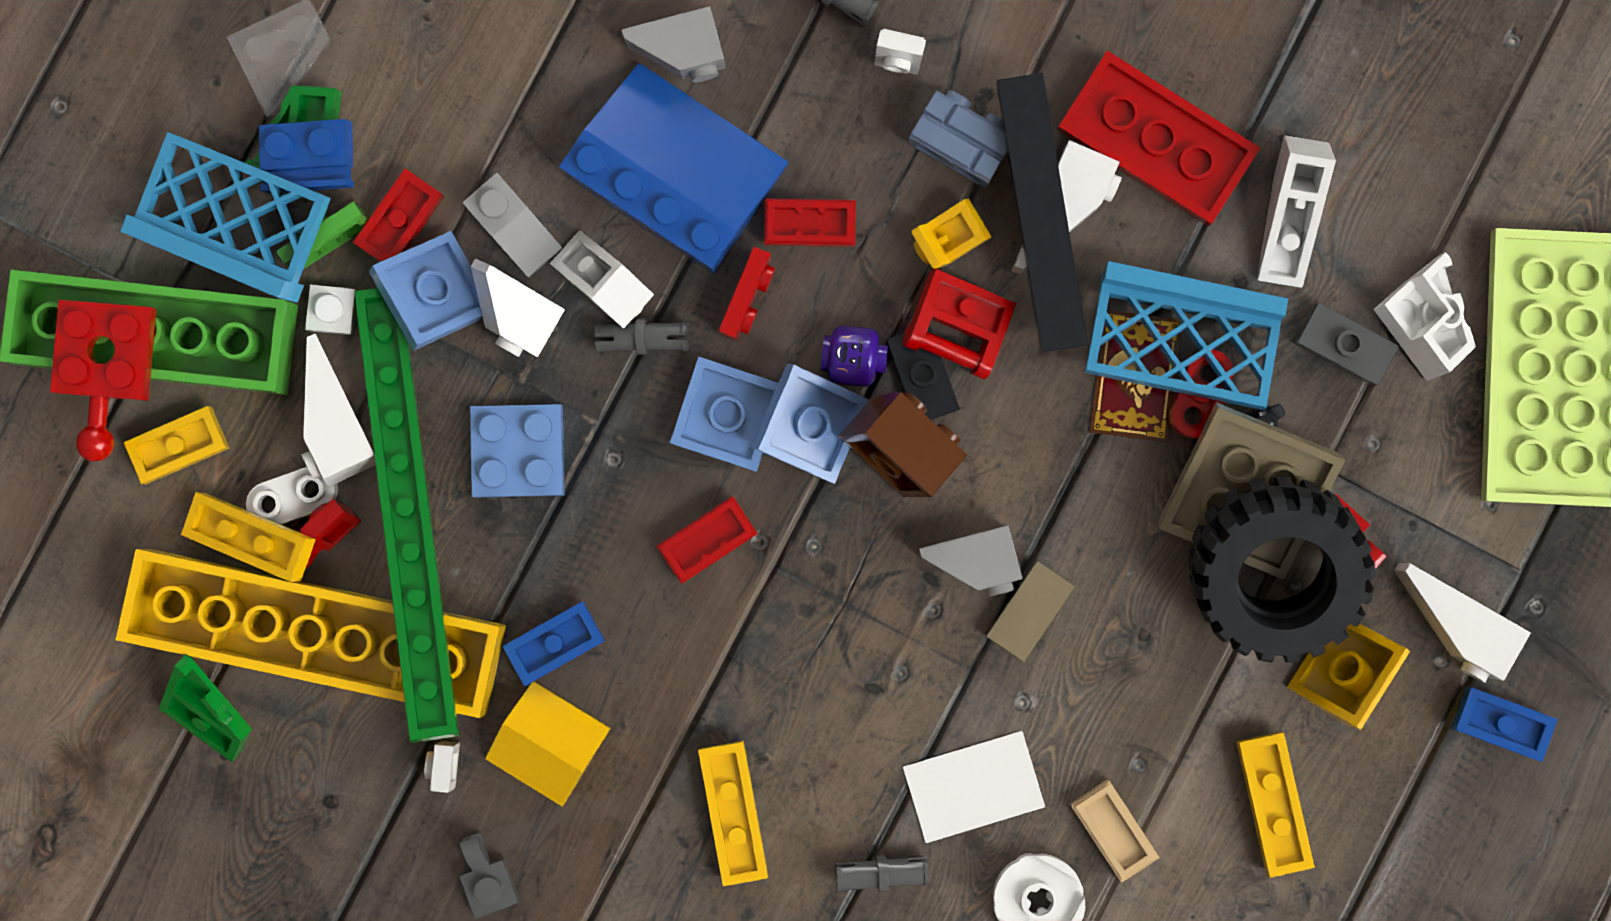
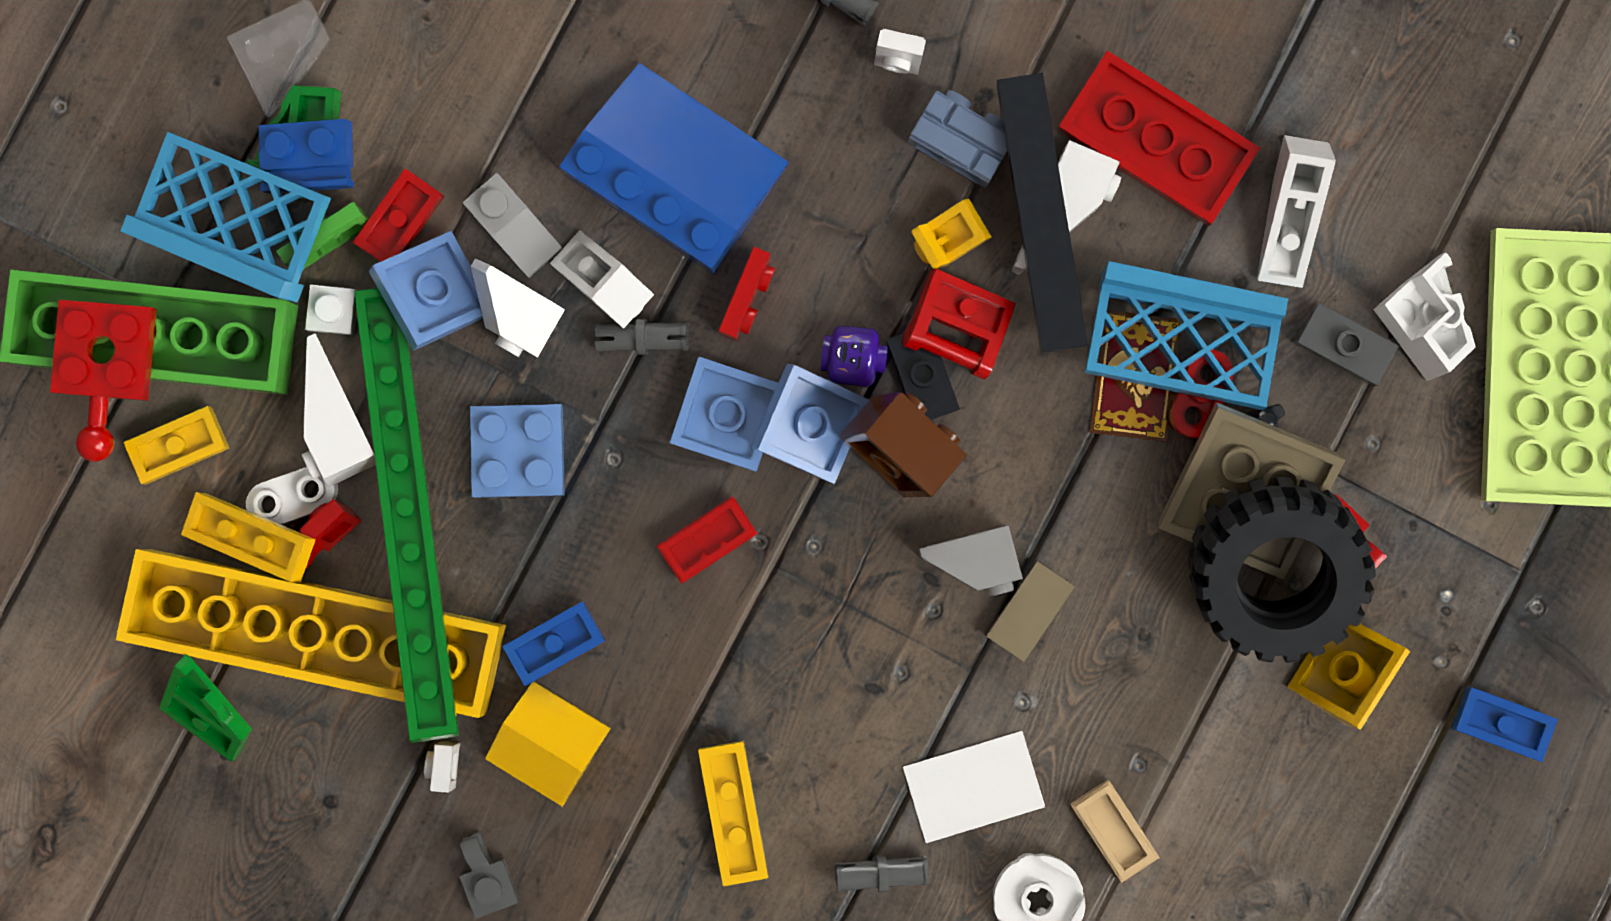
(680, 44): light grey slope -> none
(810, 222): red plate -> none
(1275, 804): yellow plate -> none
(1465, 627): white slope -> none

